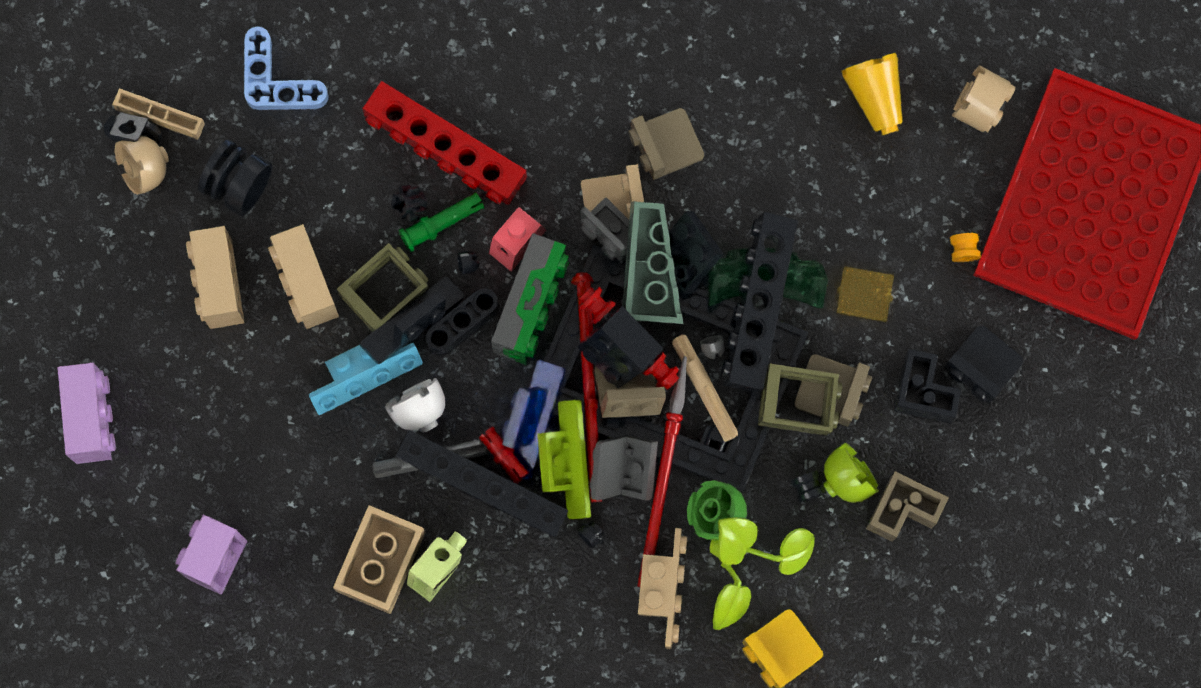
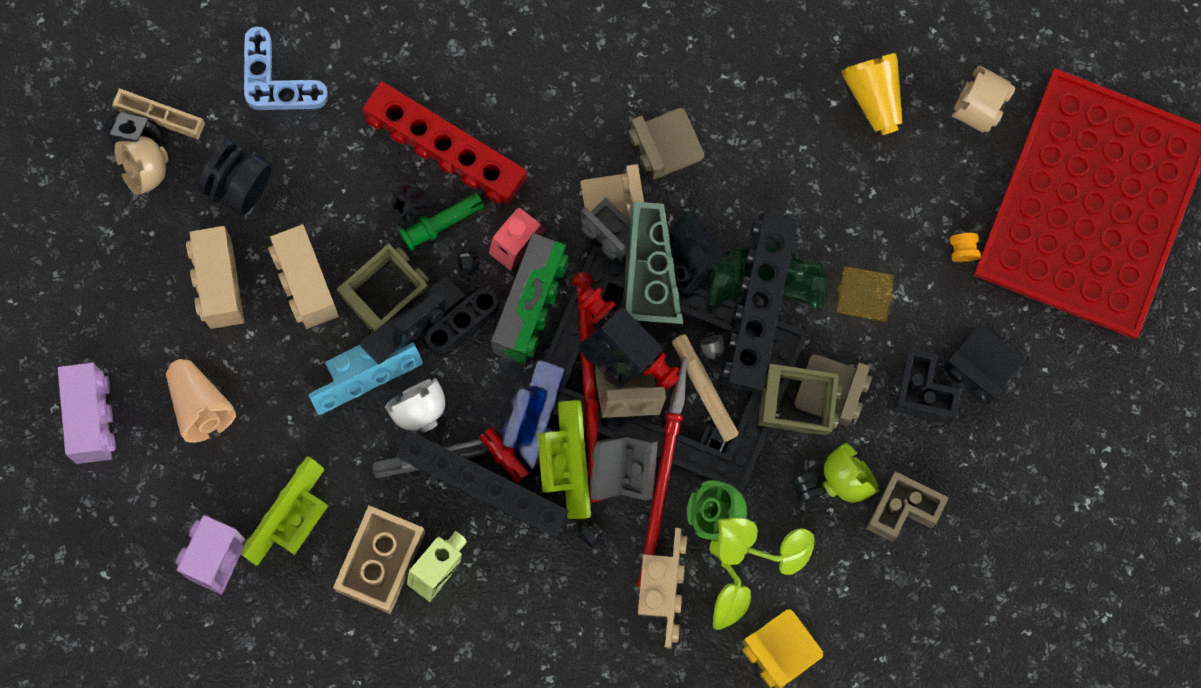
(197, 402): none -> light nougat cone
(290, 516): none -> lime bracket

